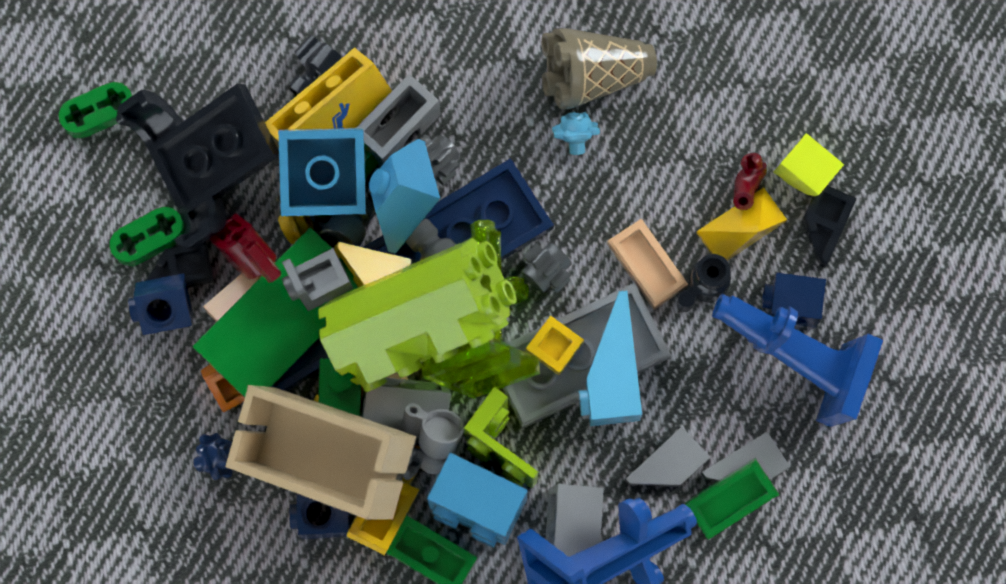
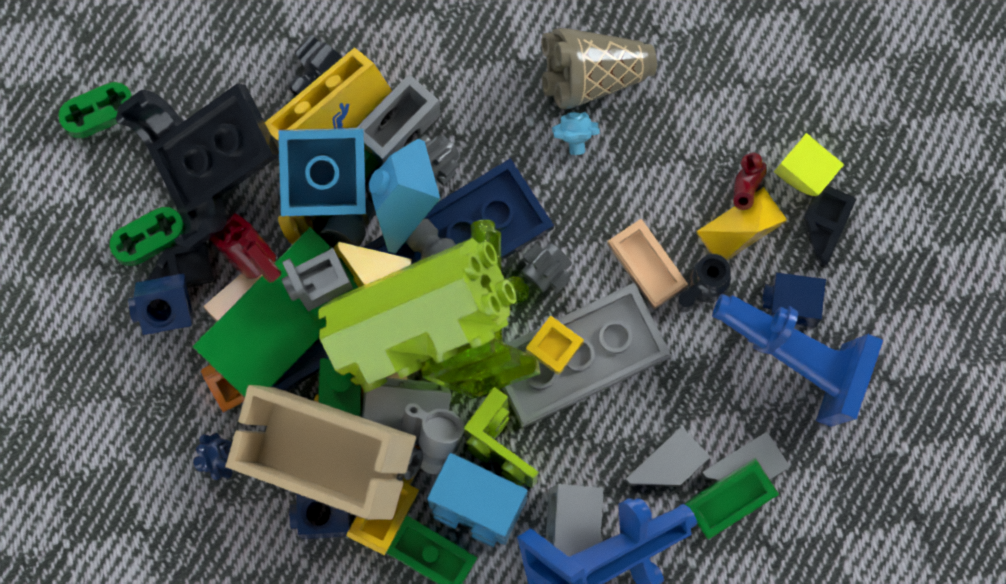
(612, 382): medium azure slope -> none

